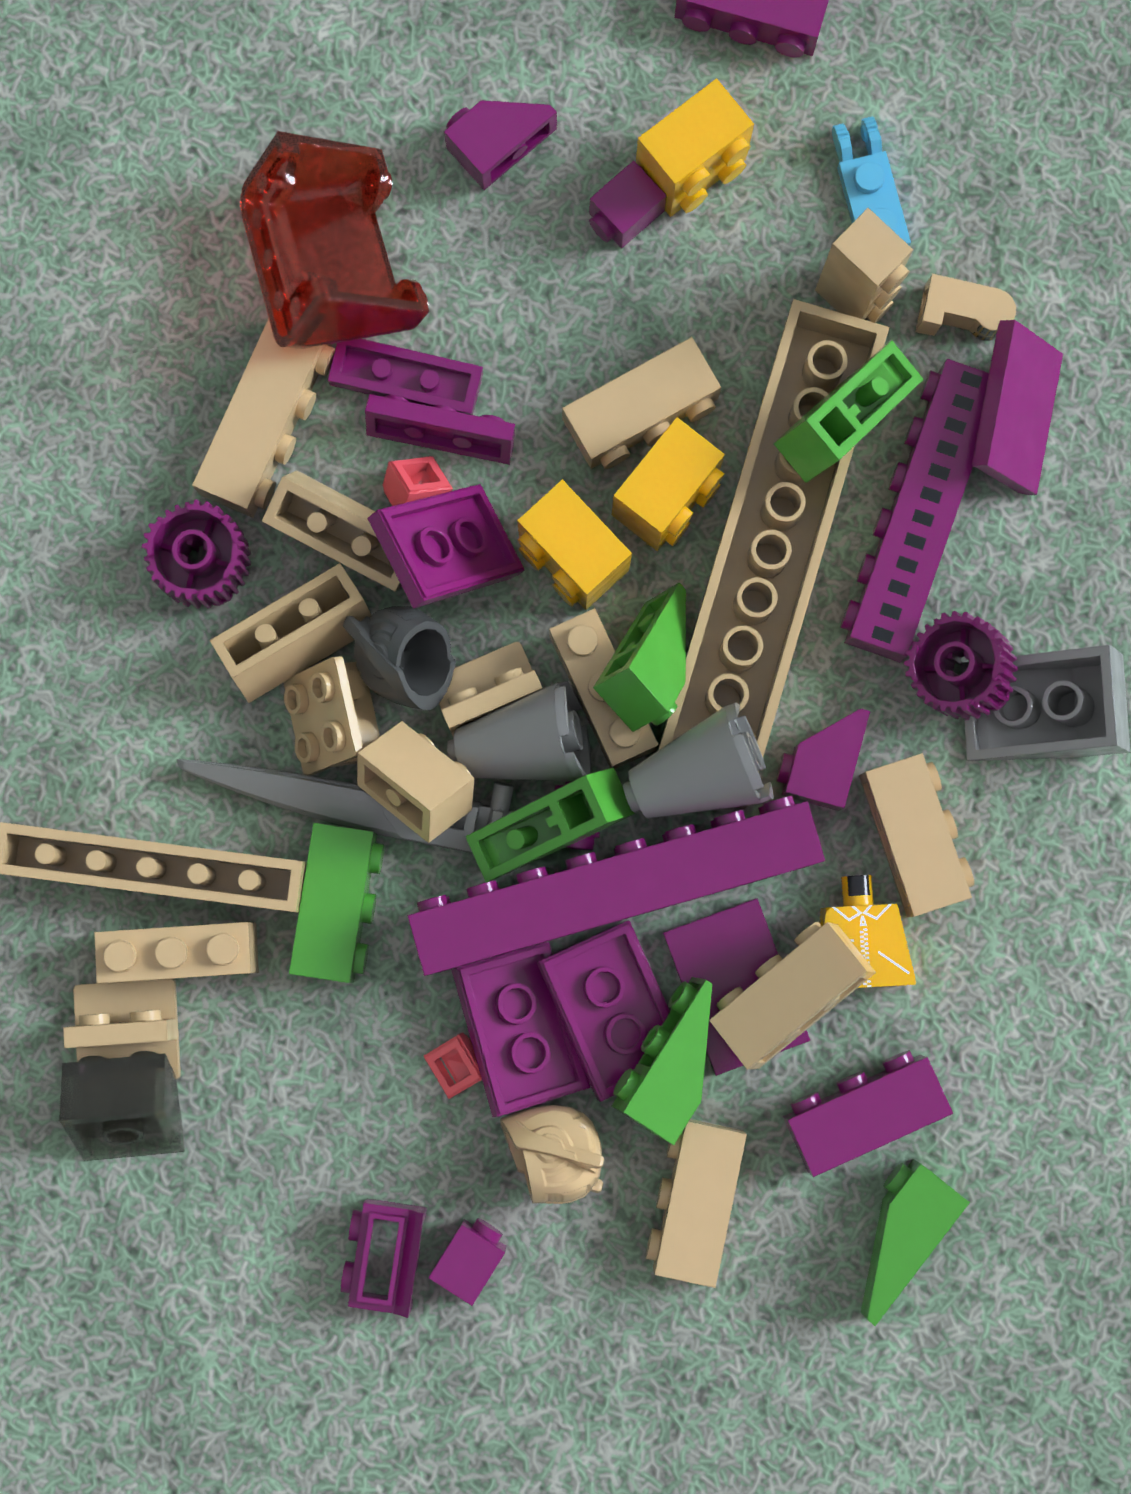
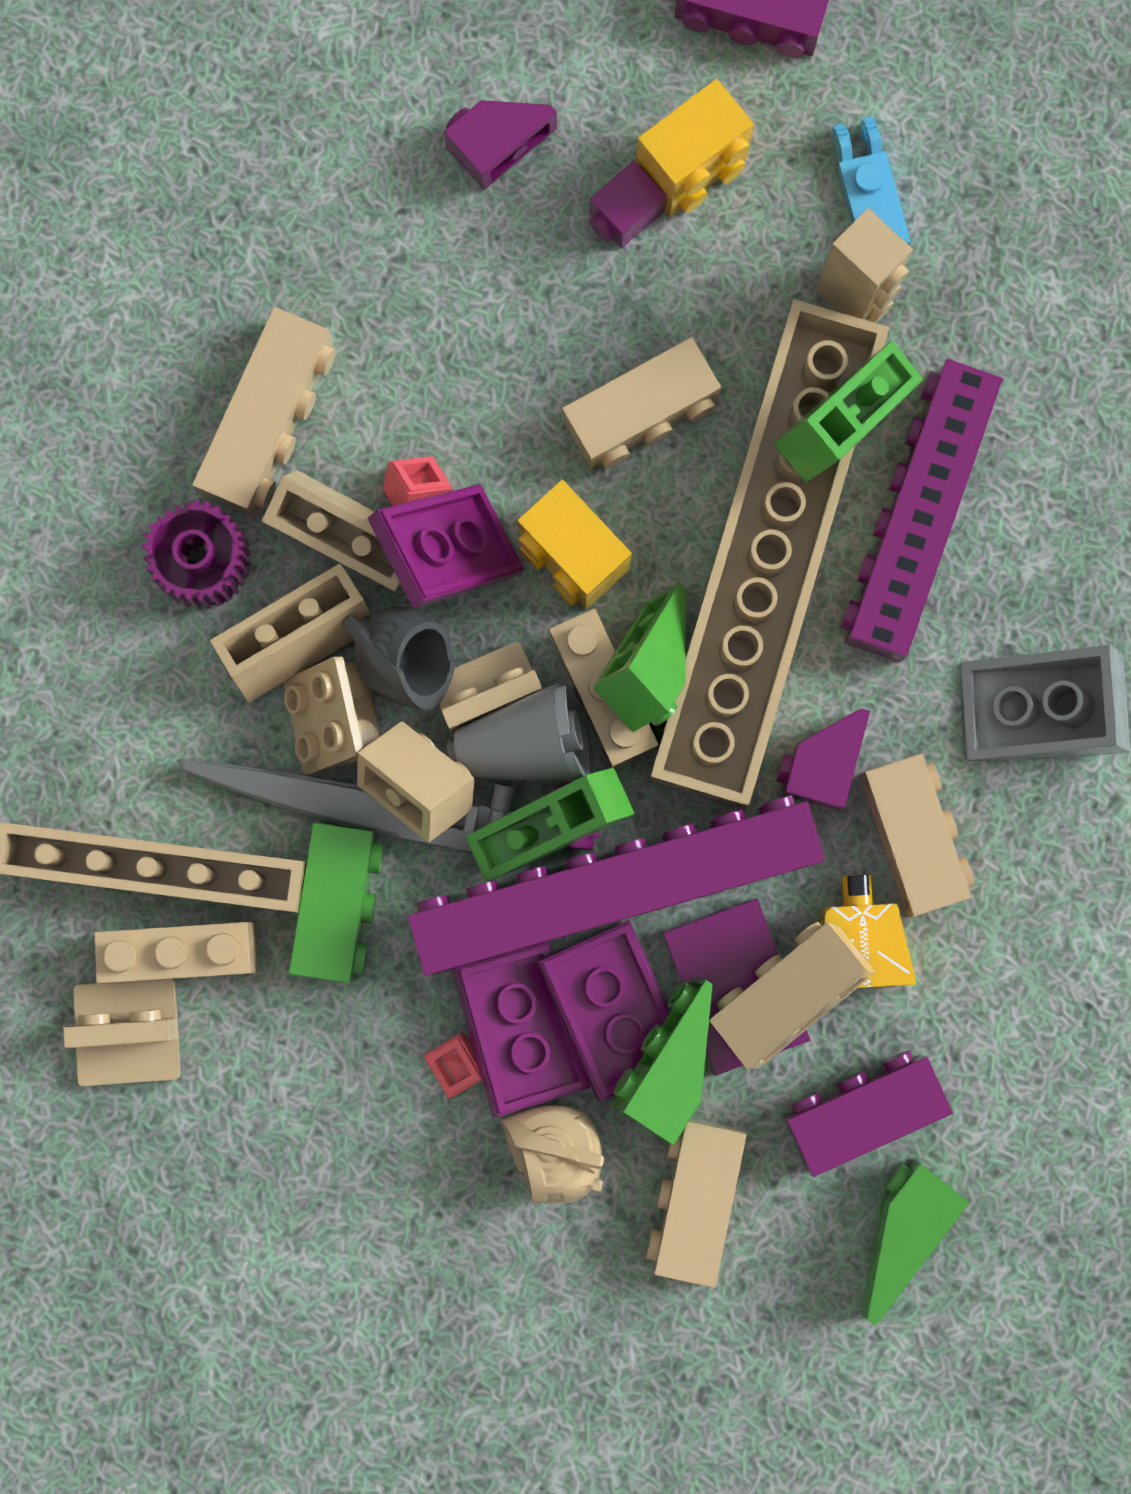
(121, 1106): clear smoke slope -> none
(321, 244): clear red windscreen -> none
(405, 1261): magenta window -> none
(413, 375): magenta plate -> none
(439, 428): magenta plate -> none
(469, 1260): magenta brick -> none
(667, 485): yellow brick -> none
(701, 770): light grey cone -> none
(963, 306): tan leg -> none
(988, 675): magenta brick -> none
(1017, 408): magenta tile -> none

